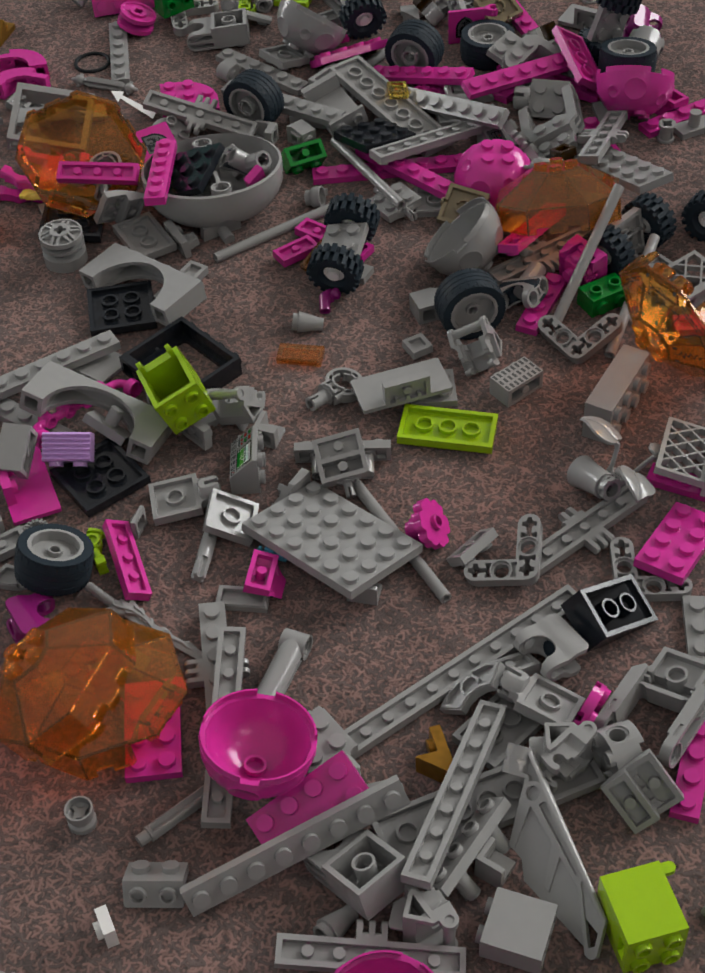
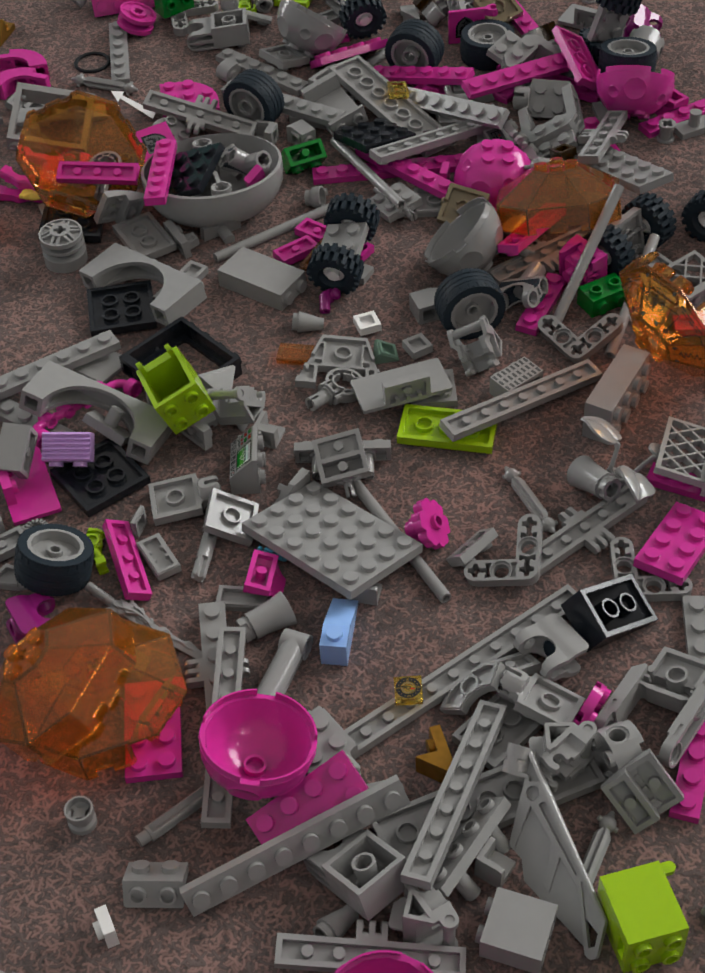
(159, 557): none -> light grey plate
(218, 378): none -> light grey slope
(262, 278): none -> light grey brick
(267, 618): none -> light grey plant
(337, 352): none -> light grey wing
(338, 632): none -> light blue slope
(367, 323): none -> white plate
(384, 352): none -> sand green slope
(408, 690): none -> clear yellow tile
(445, 170): none -> dark pink tile
(519, 400): none -> light grey plate
(529, 499): none -> light grey wheel
(599, 844): none -> light grey wheel

